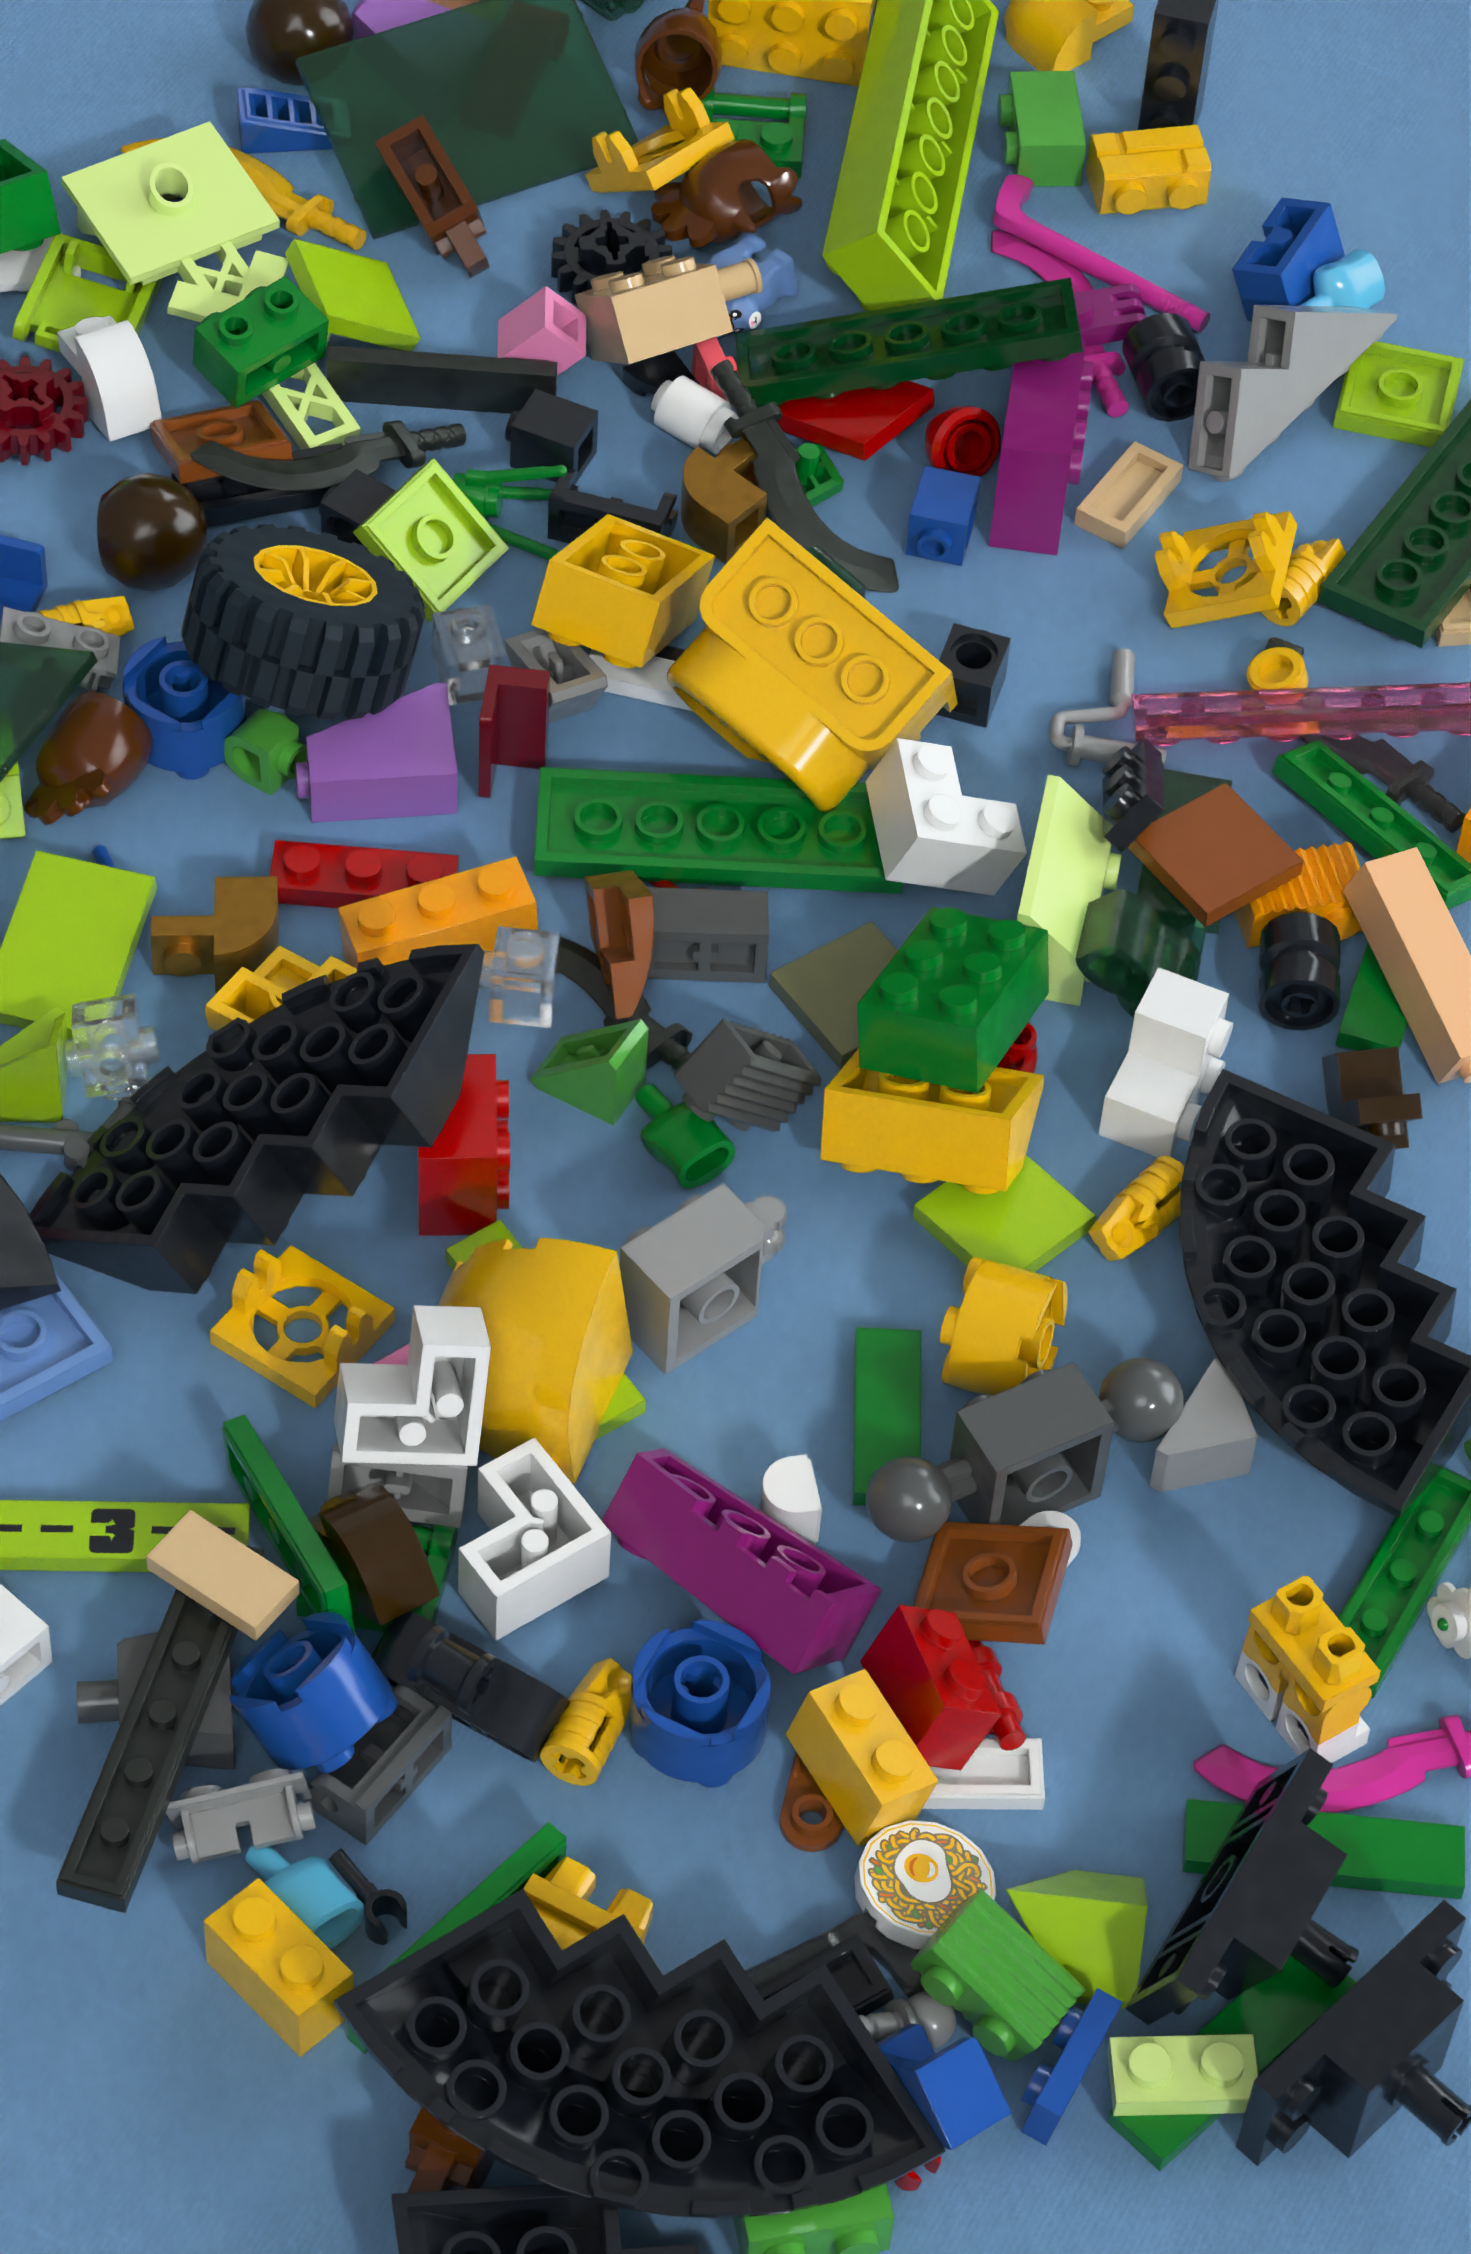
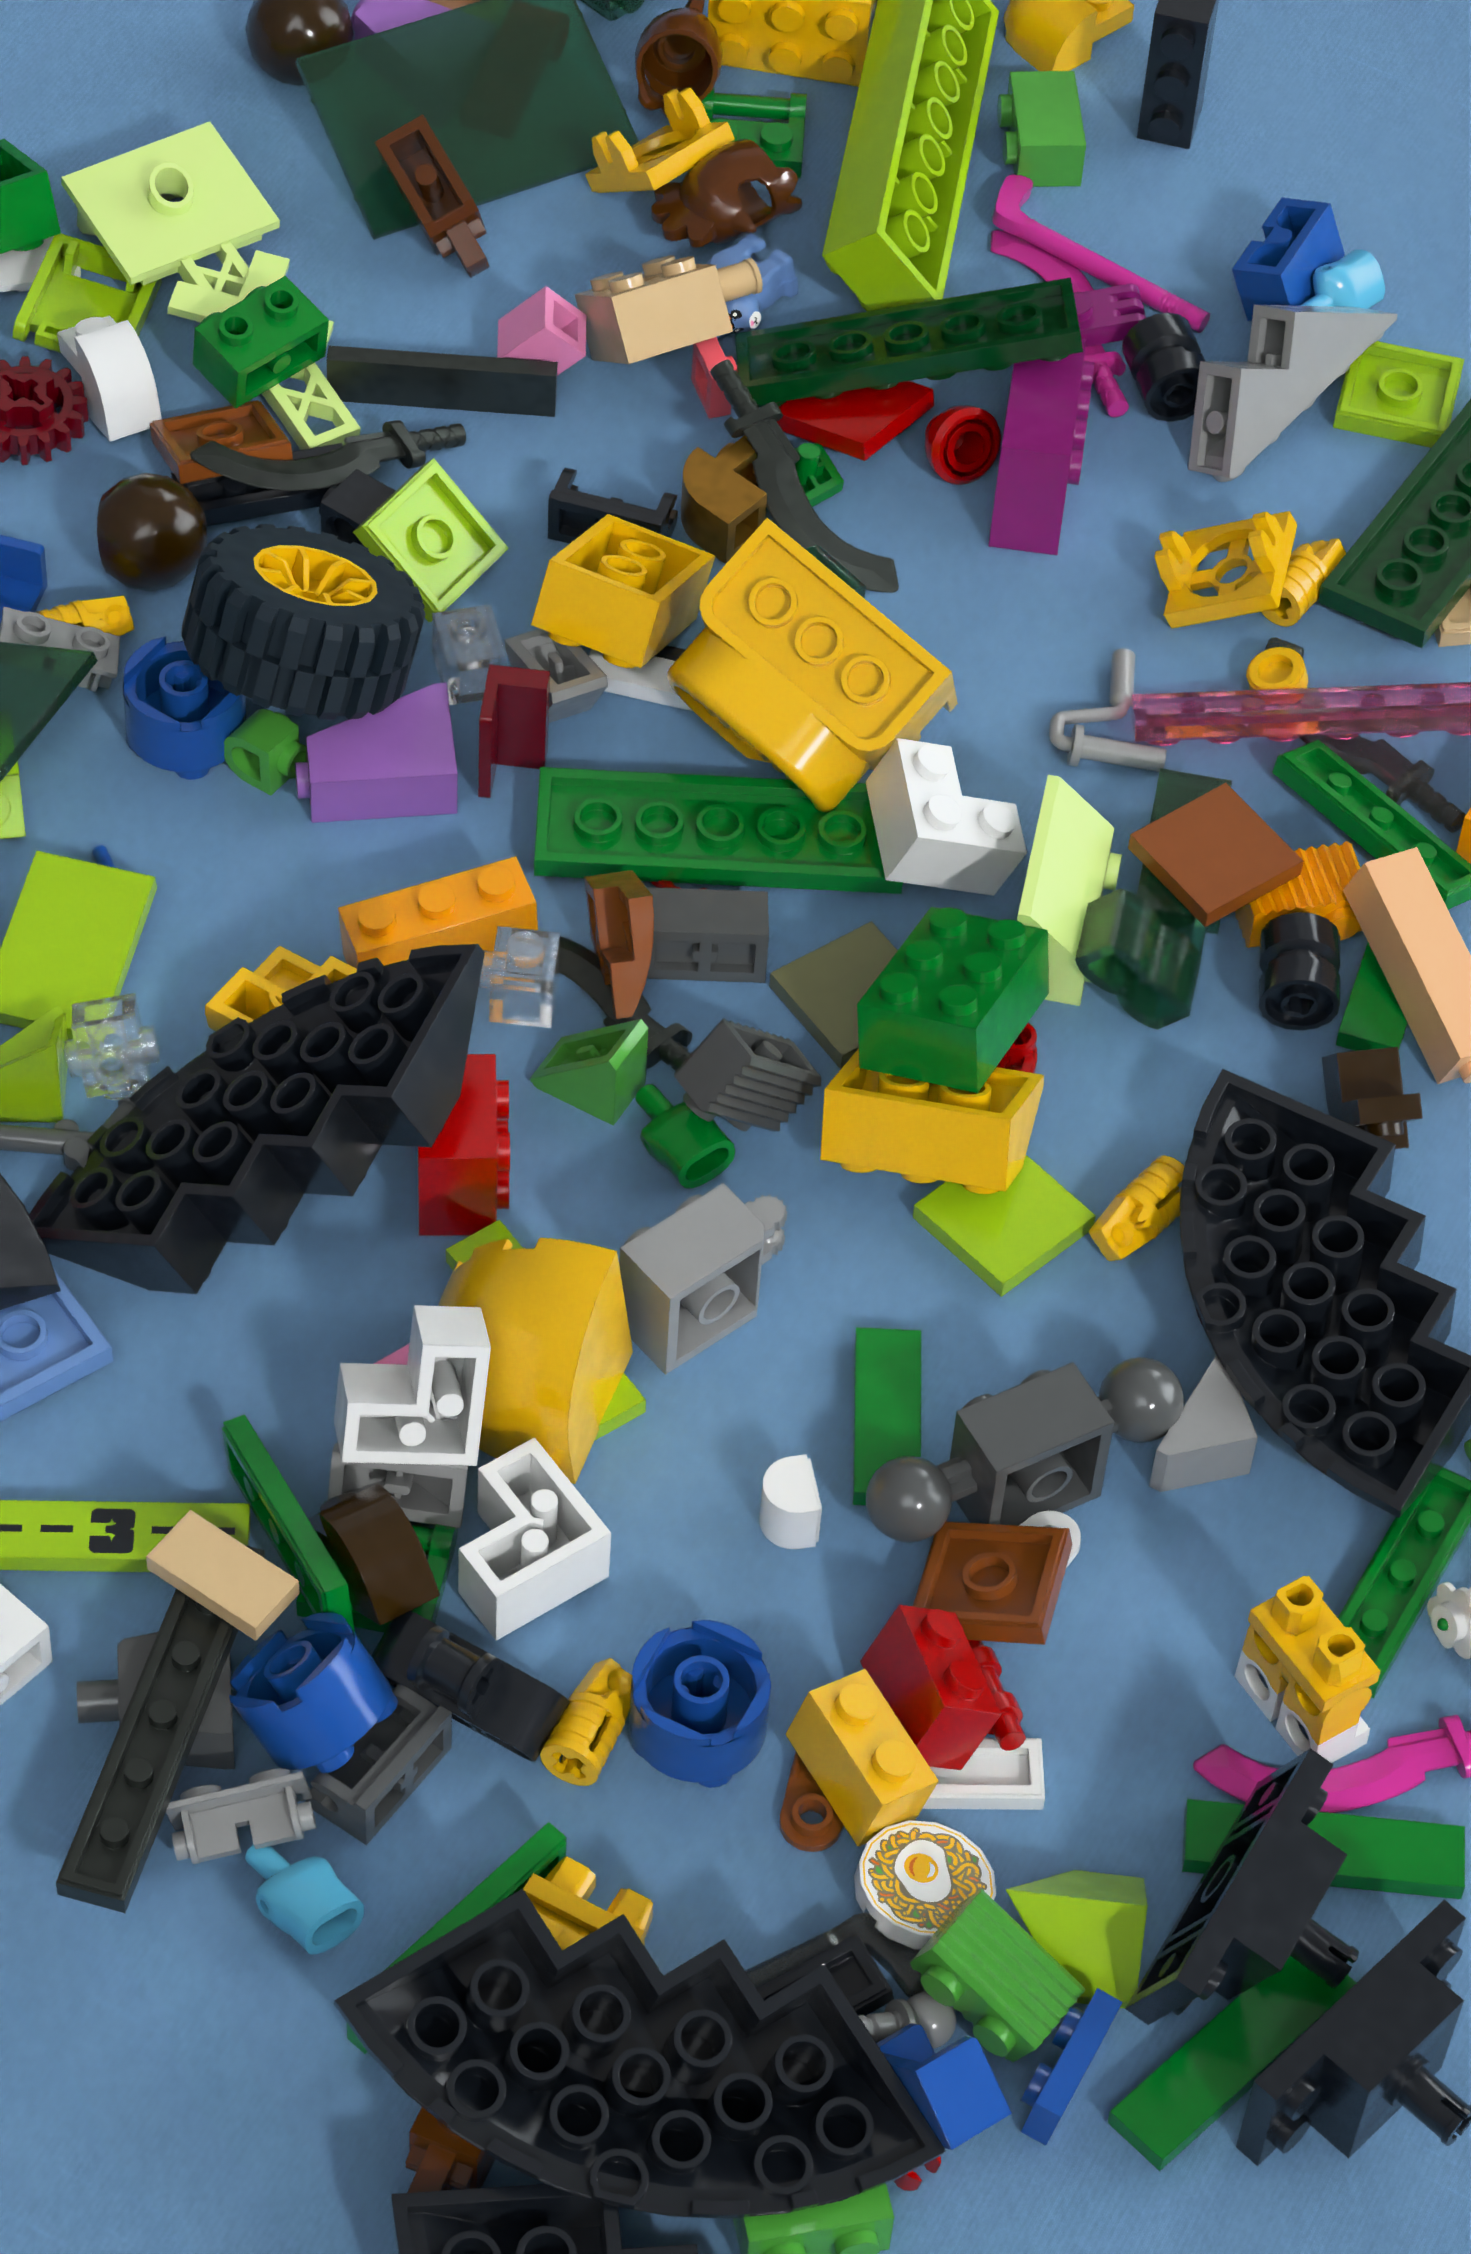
(88, 757): reddish brown piece -> none
(220, 944): pearl gold brick -> none
(252, 1295): yellow piece -> none
(274, 123): blue slope -> none
(277, 1966): yellow brick -> none
(296, 210): yellow sword -> none
(348, 874): red plate -> none
(354, 295): lime tile -> none
(375, 1901): black hand -> none
(487, 494): green plant -> none
(552, 434): black brick -> none
(603, 248): black gear -> none
(653, 372): black tile -> none
(692, 414): white brick -> none
(740, 1562): magenta wedge -> none
(943, 515): blue brick -> none
(978, 671): black brick -> none
(1001, 1327): yellow brick -> none
(1128, 494): tan tile -> none
(1132, 793): black plate -> none
(1148, 169): yellow brick -> none
(1168, 1065): white brick -> none
(1181, 2074): yellowish green plate -> none

